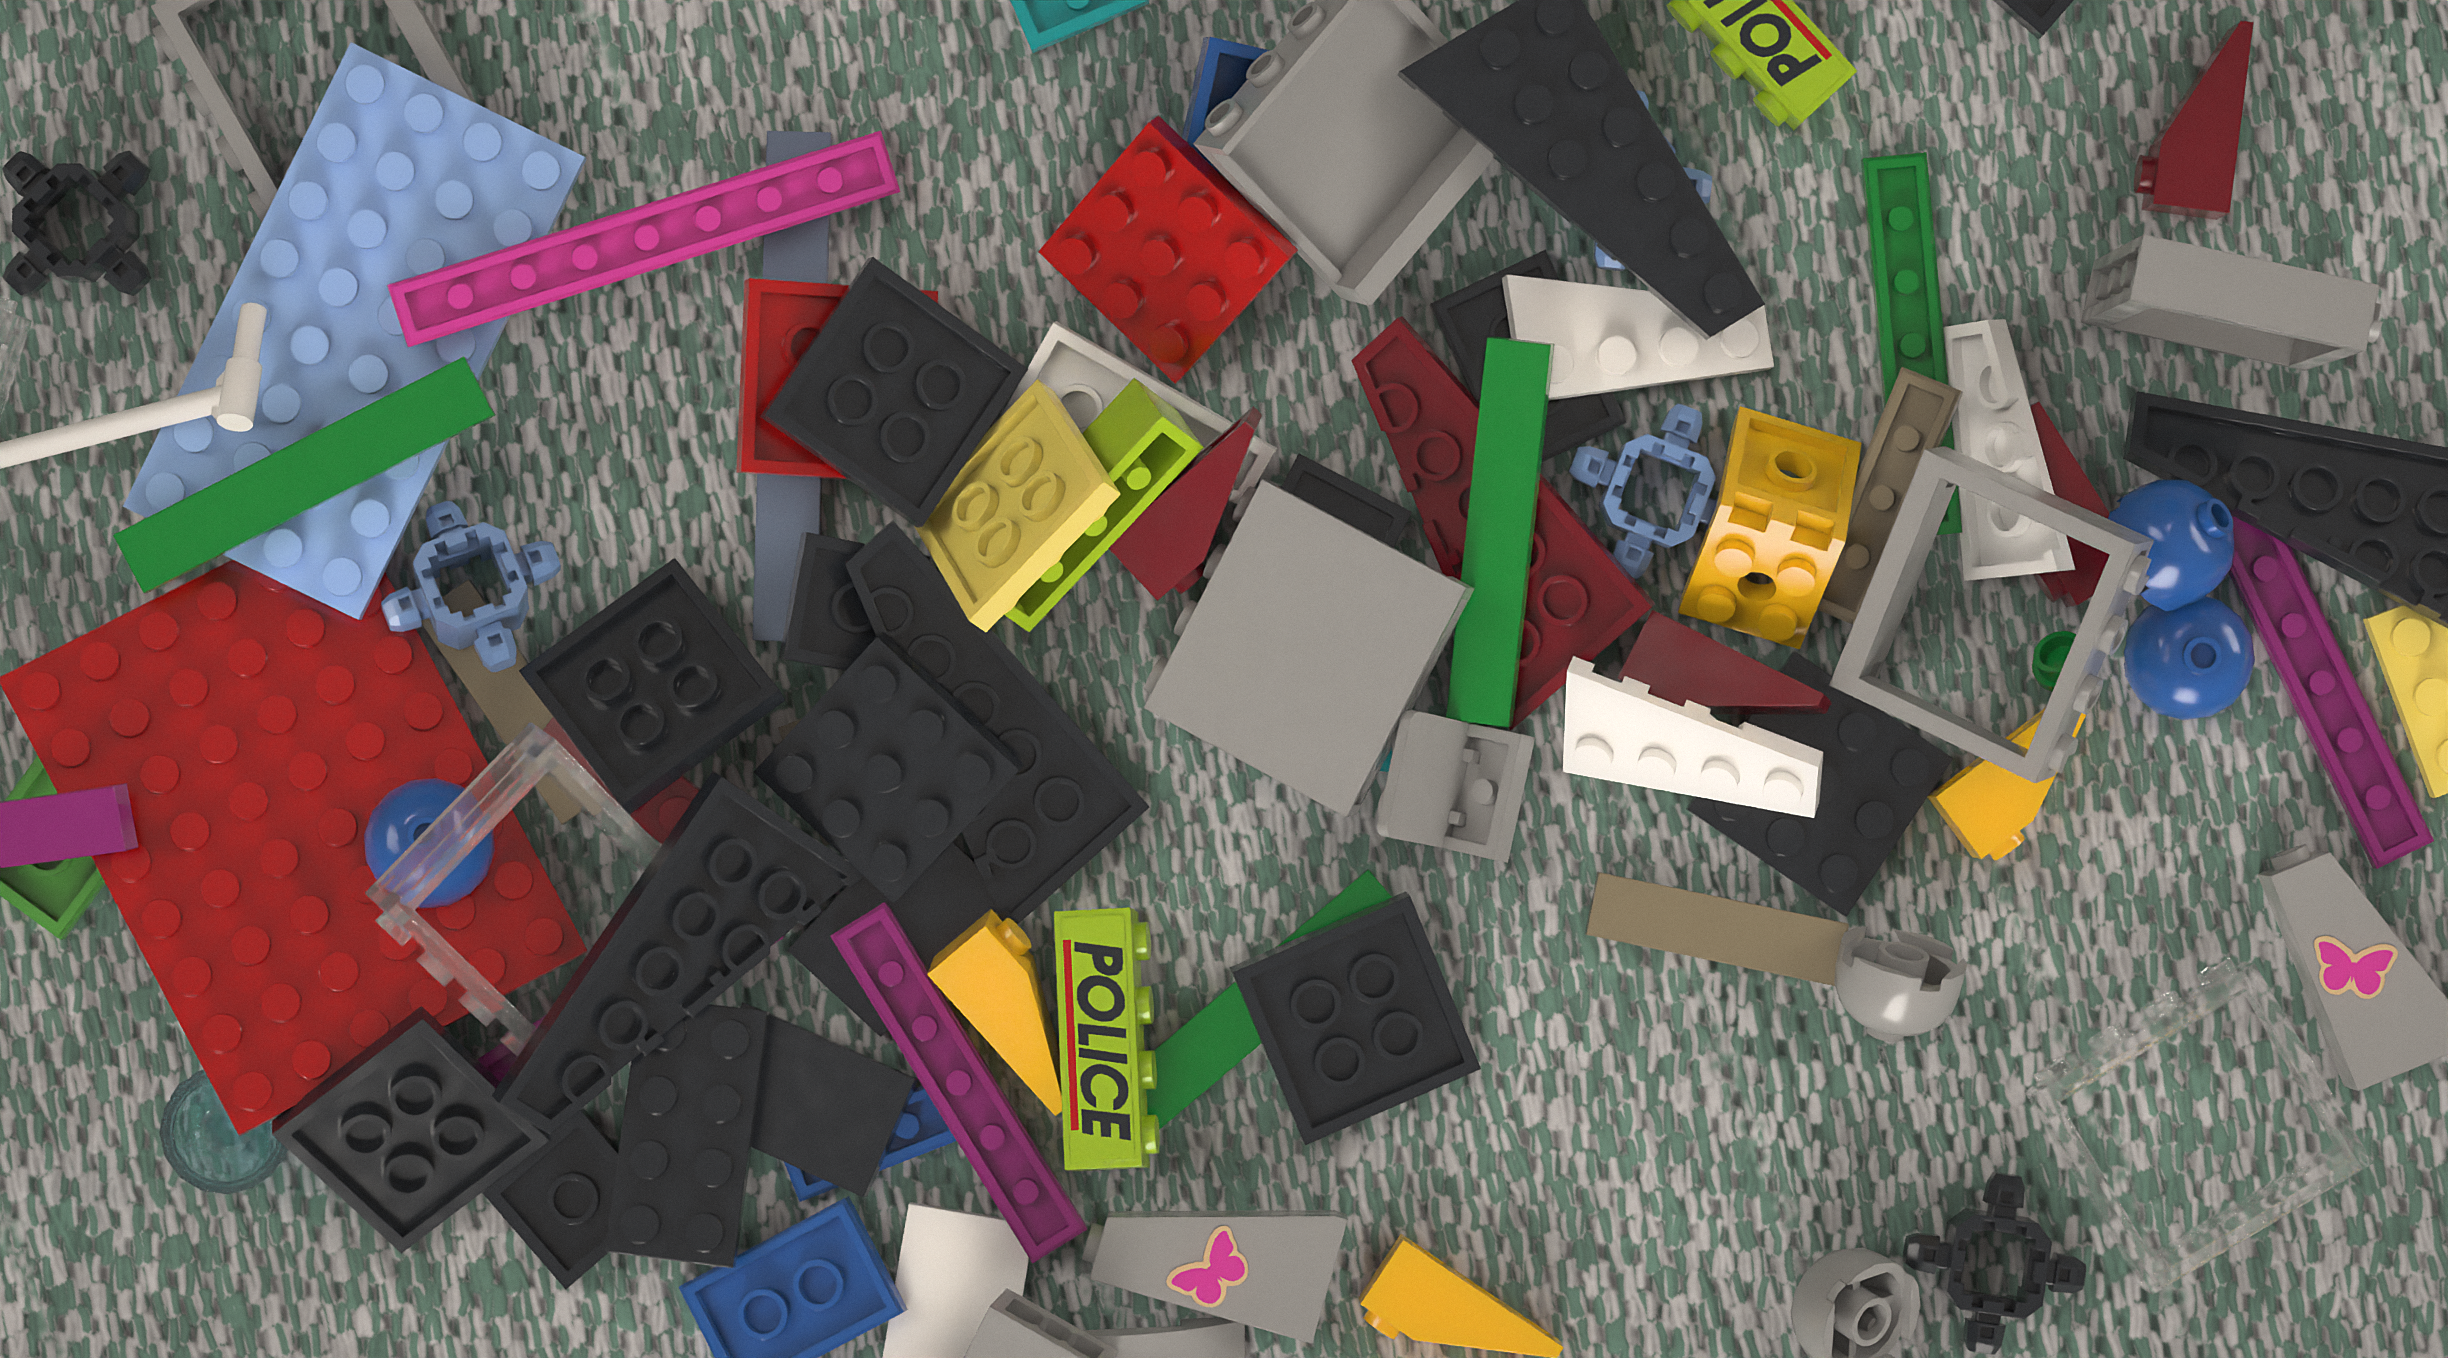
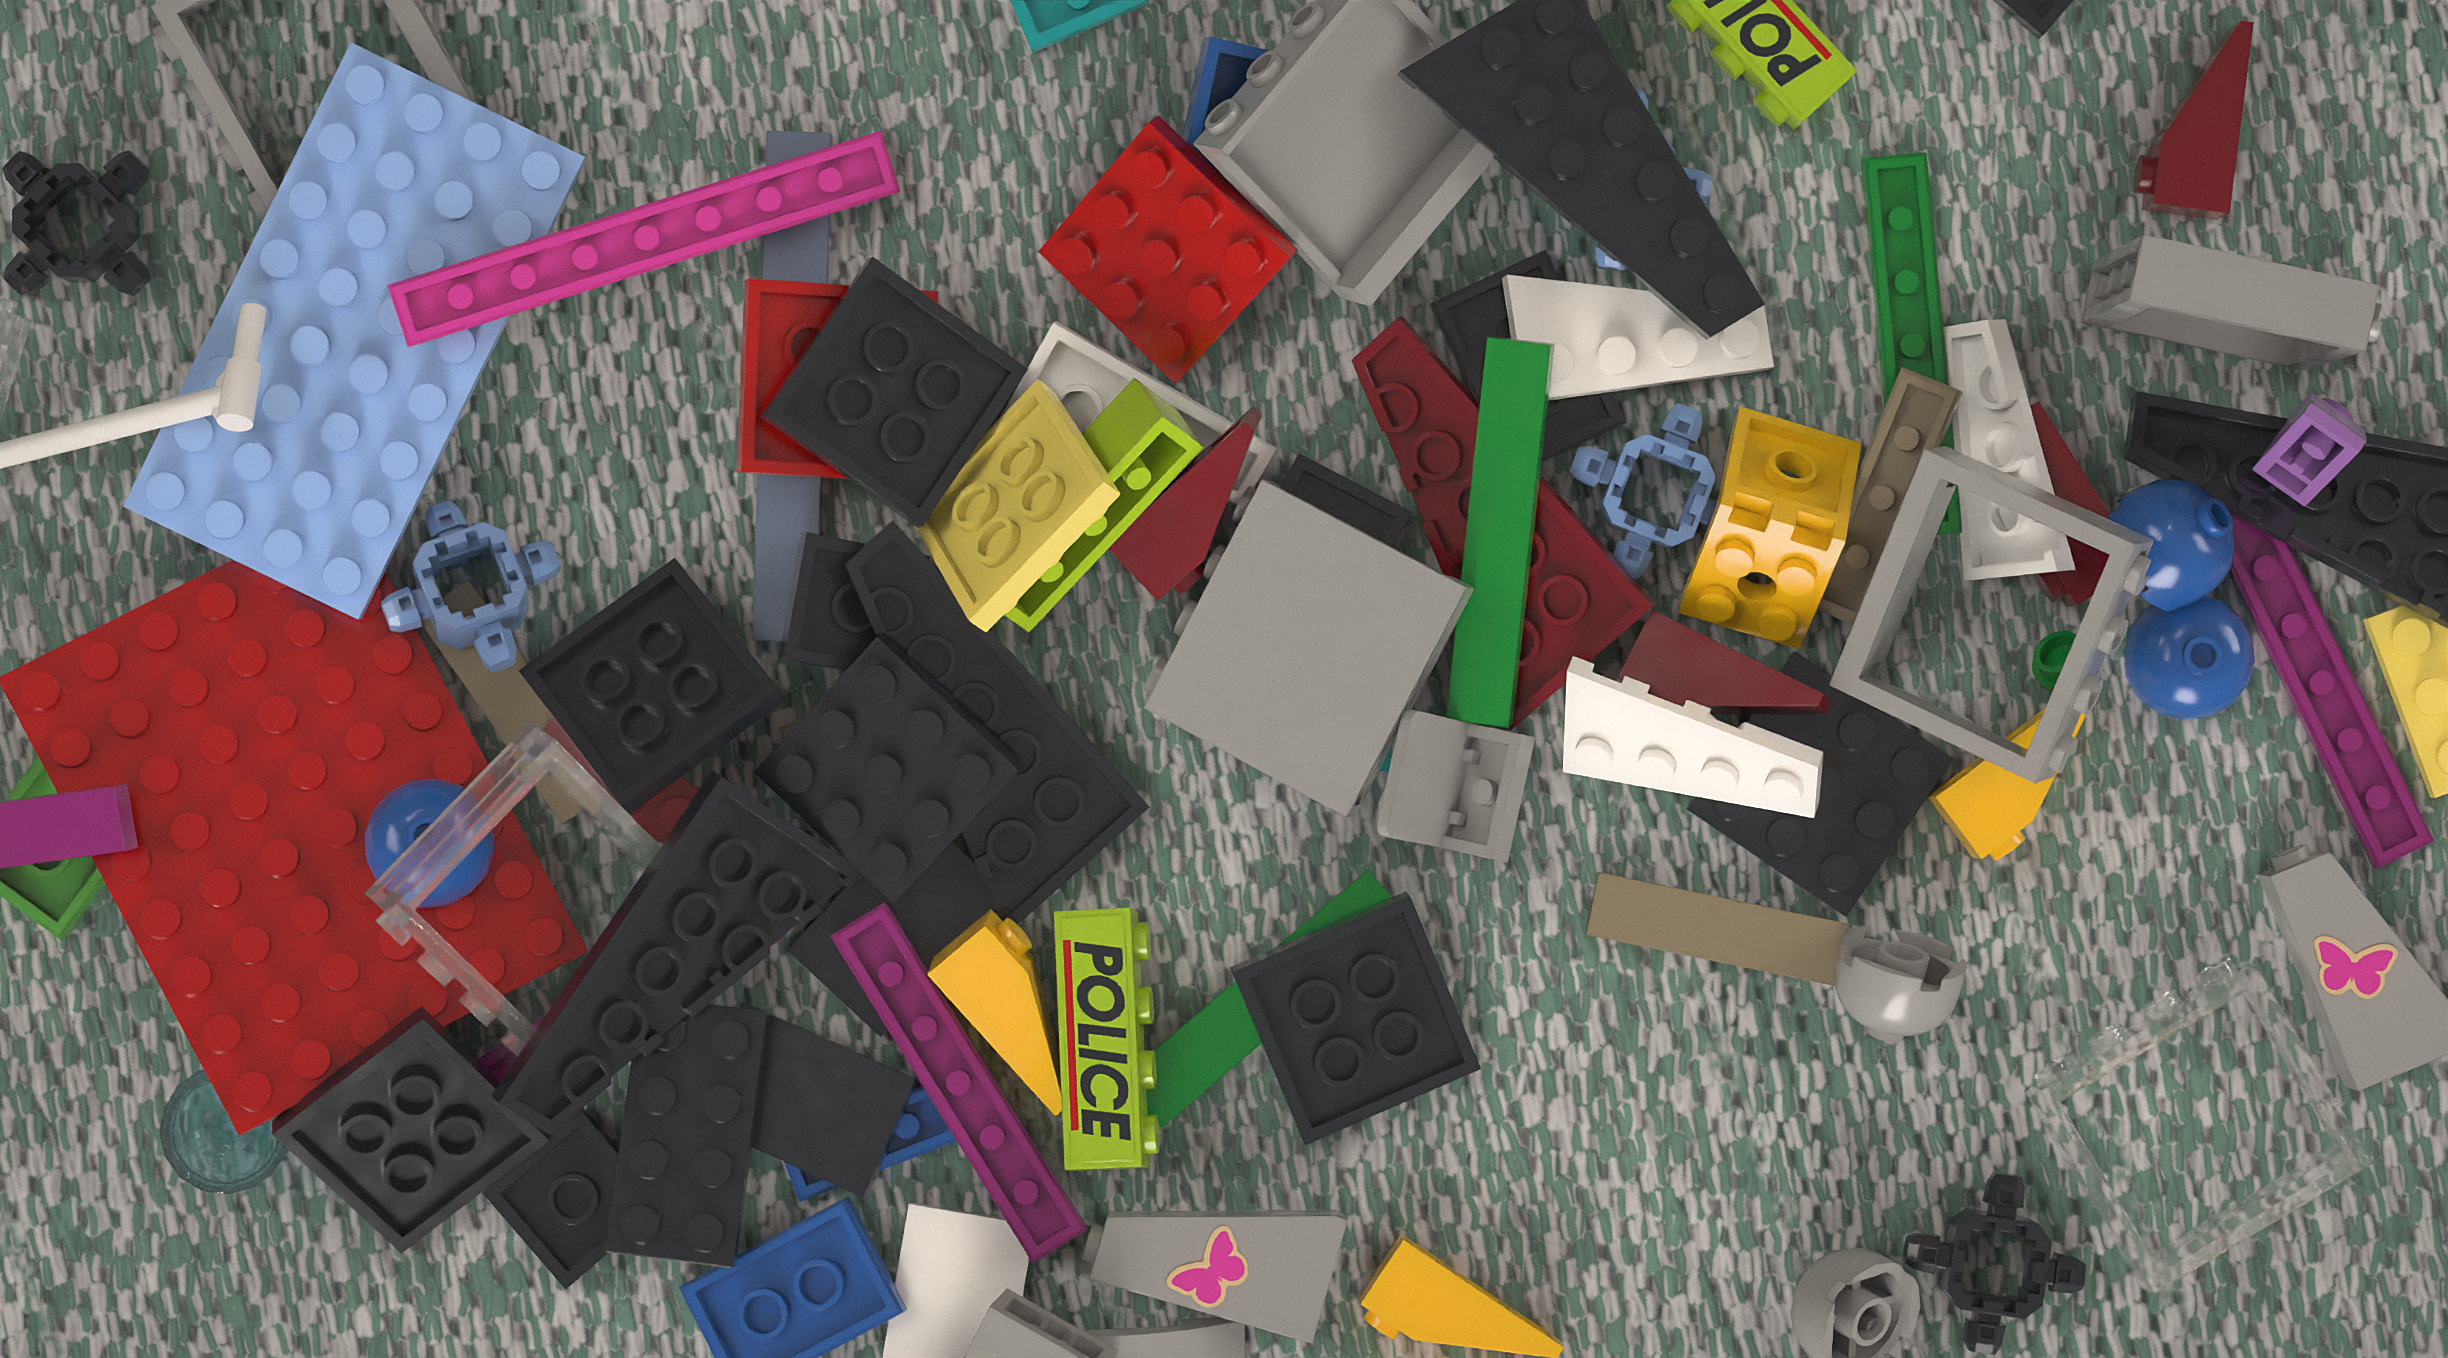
(304, 475): green tile -> none
(2311, 448): none -> medium lavender slope

